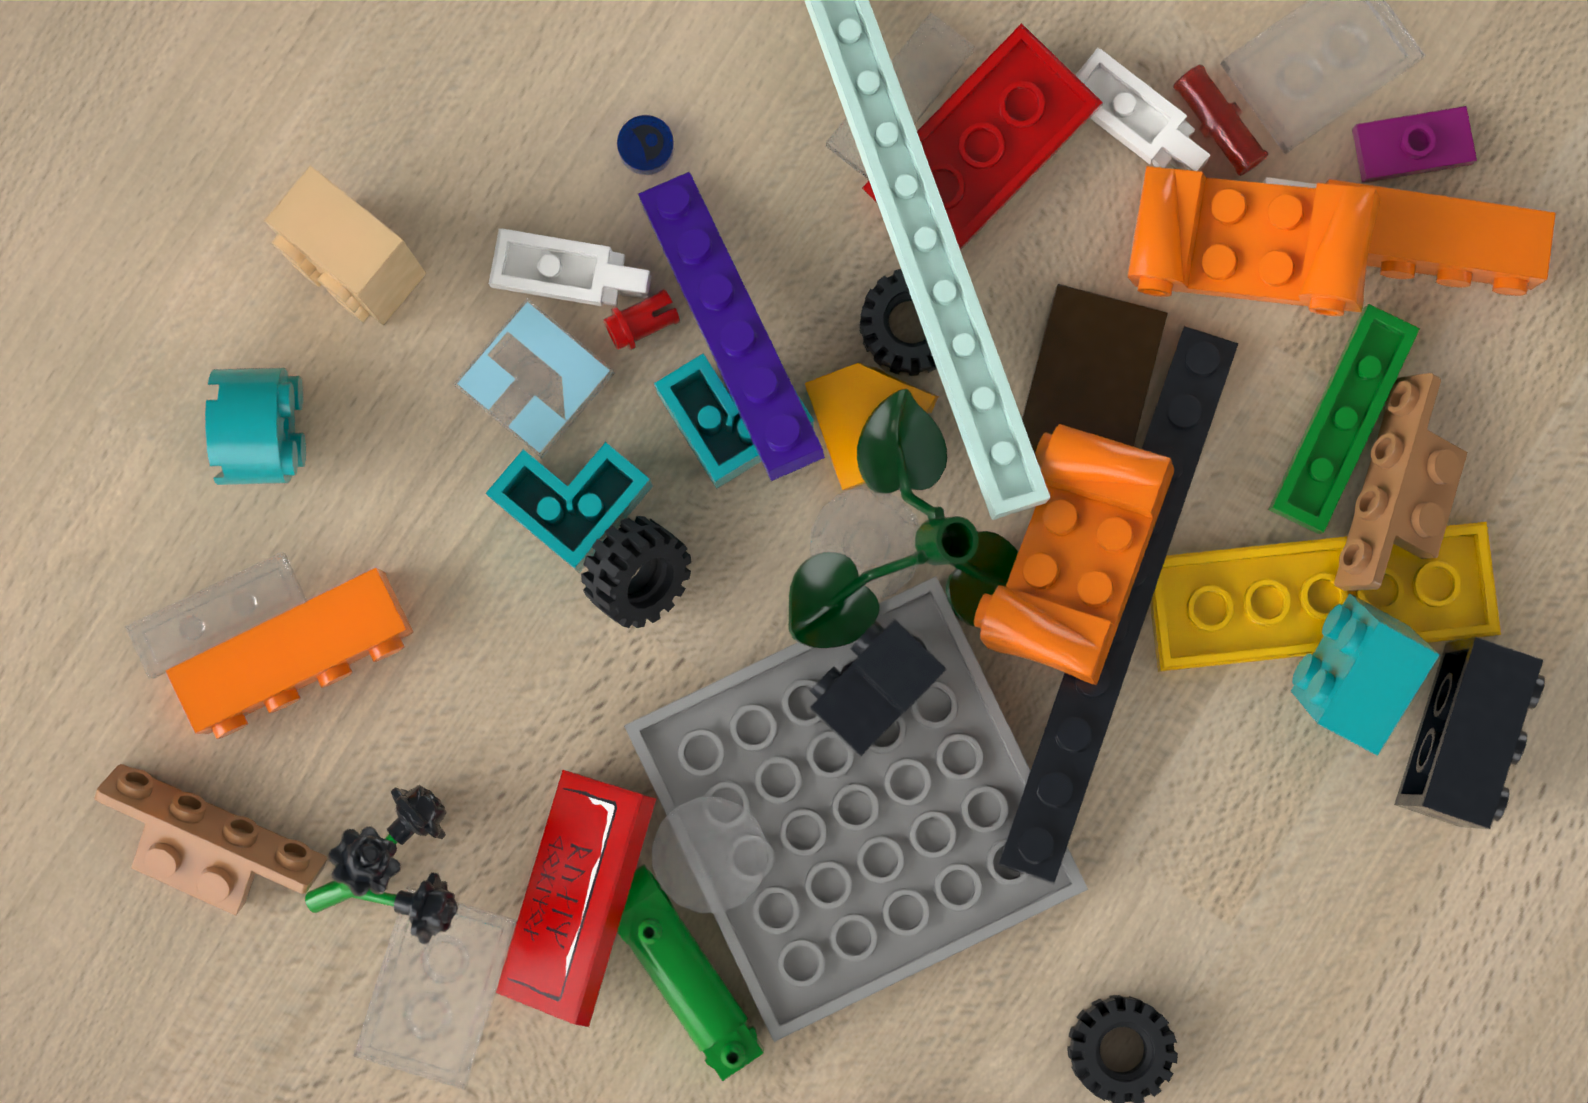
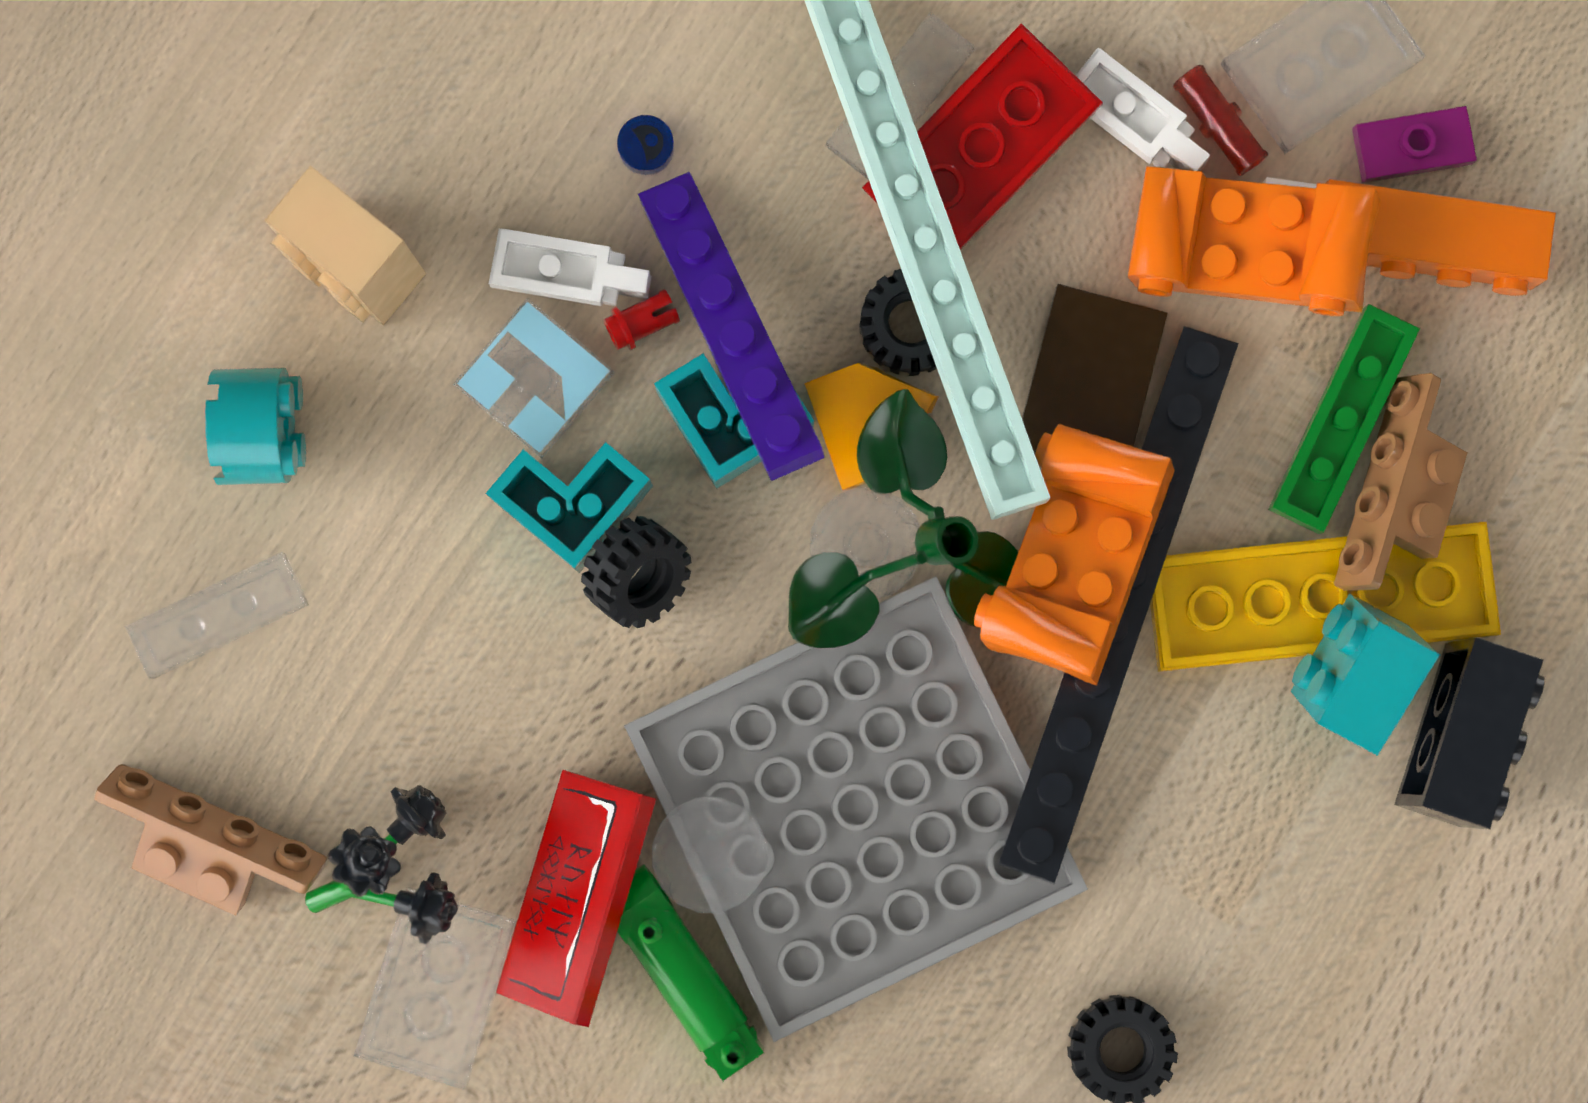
(289, 653): orange brick -> none
(876, 687): black brick -> none

